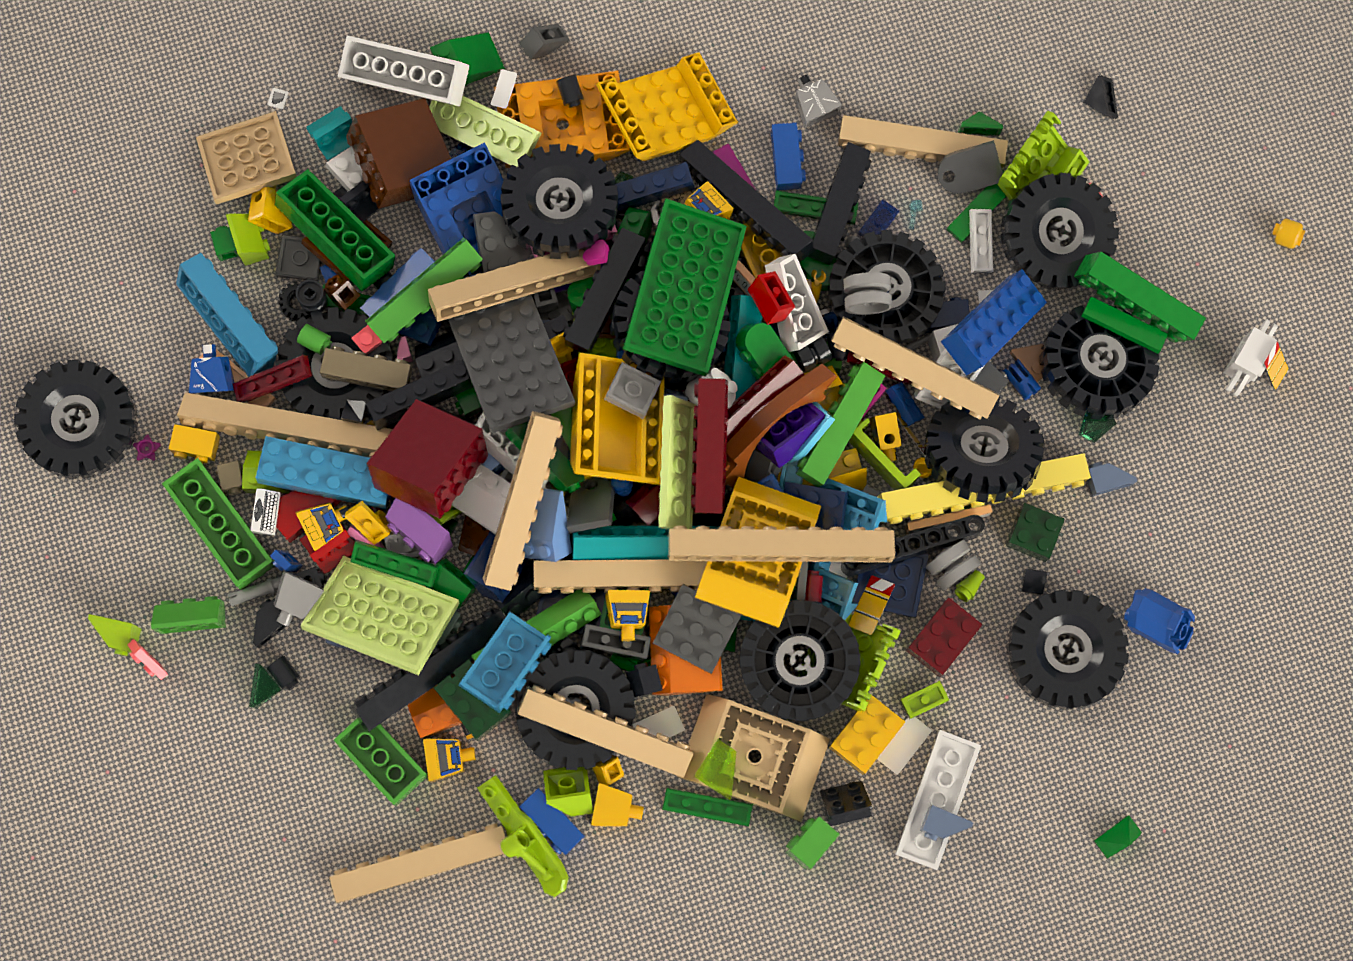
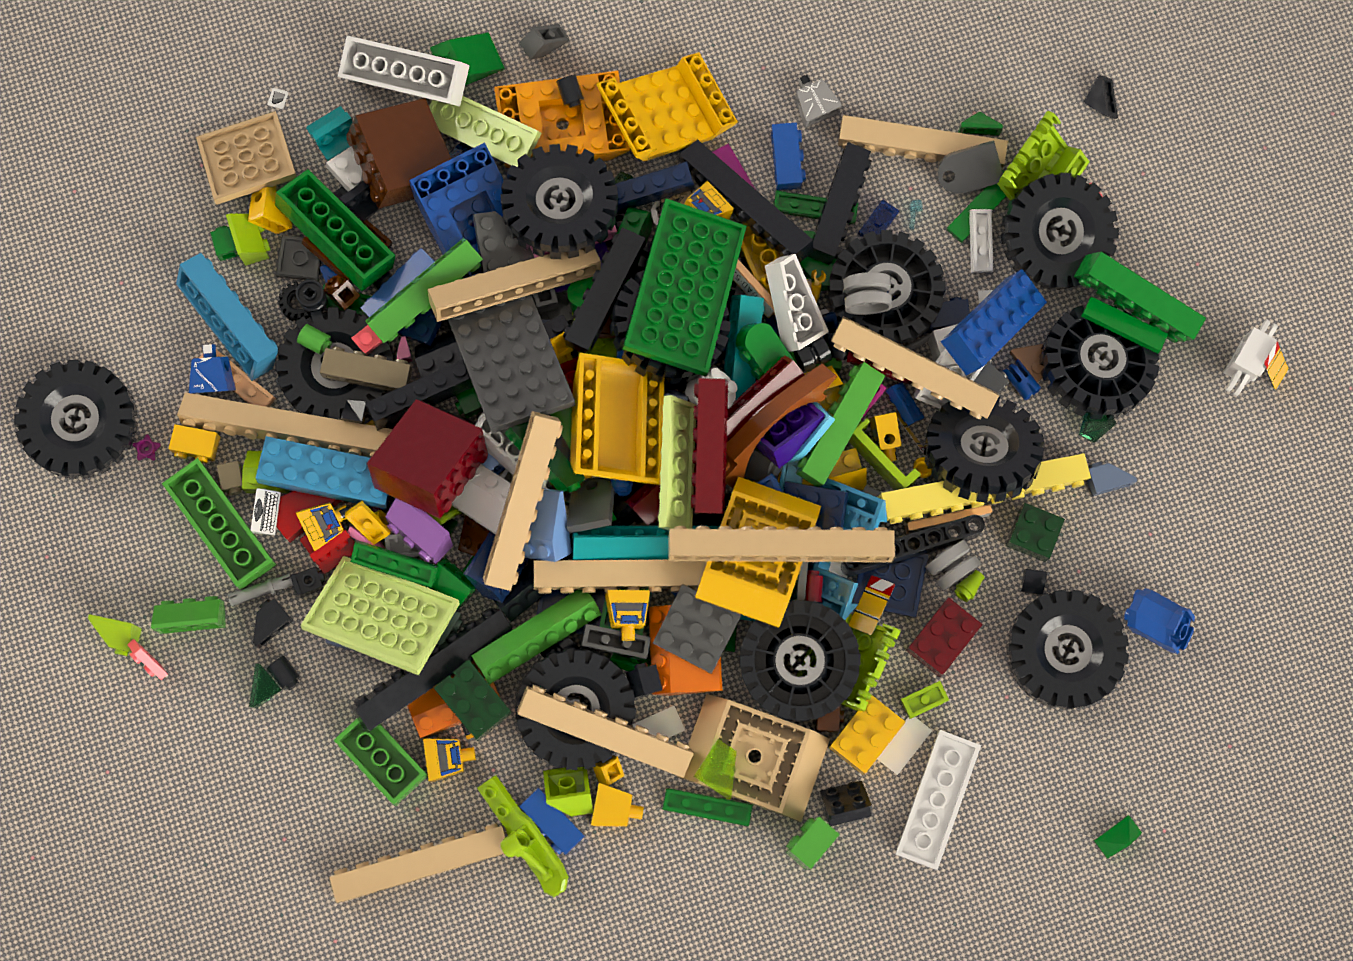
(272, 379): dark red tile -> none
(285, 561): blue plate -> none
(295, 597): light grey torso -> none
(504, 89): white sticker -> none
(505, 663): dark azure bracket -> none
(597, 253): dark pink tile -> none
(632, 390): light grey tile -> none
(771, 297): red brick -> none
(830, 721): none -> reddish brown brick
(942, 824): sand blue slope -> none
(1288, 233): yellow head -> none

